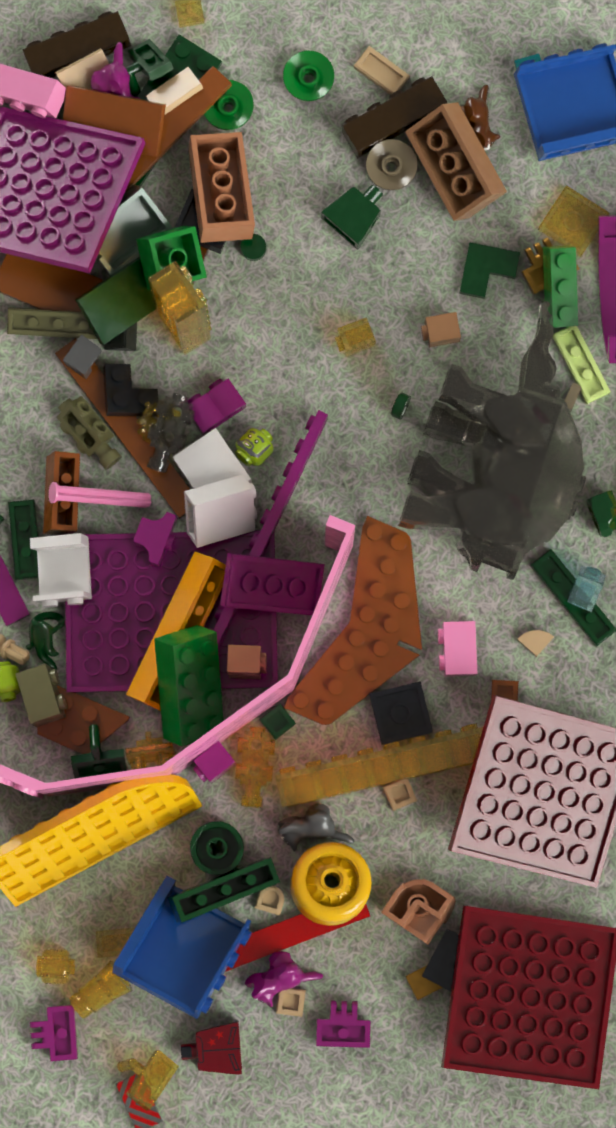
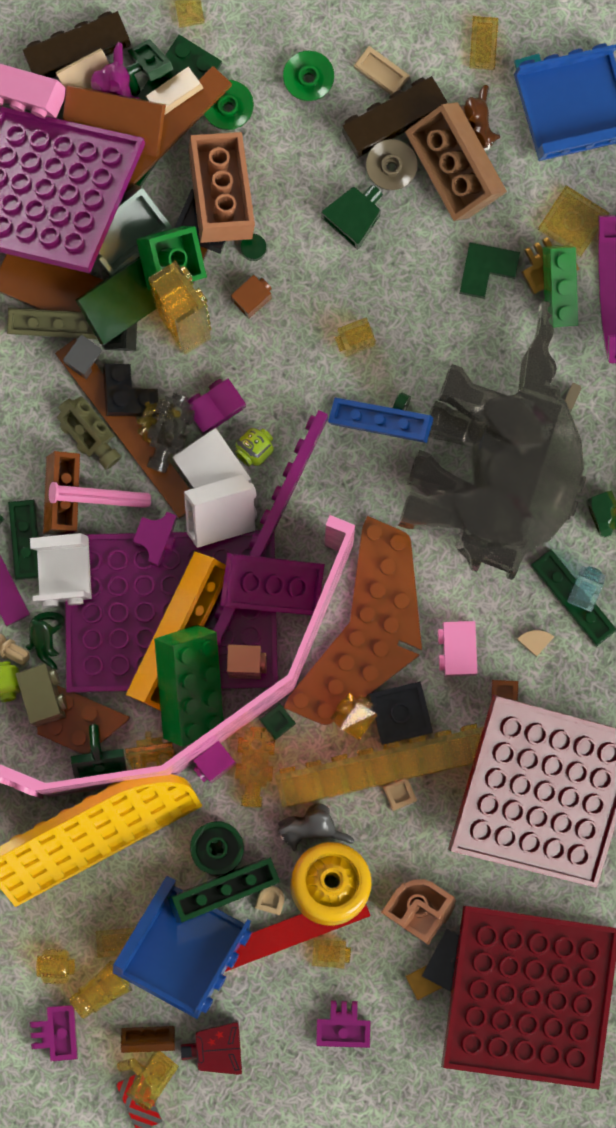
(147, 1039): none -> reddish brown plate
(252, 296): none -> dark orange brick
(281, 975): magenta animal -> none
(291, 1002): tan tile -> none
(330, 953): none -> clear yellow bracket
(354, 715): none -> clear yellow brick
(380, 420): none -> blue plate
(441, 329): medium nougat brick -> none
(483, 43): none -> clear yellow tile
(581, 363): yellowish green tile -> none

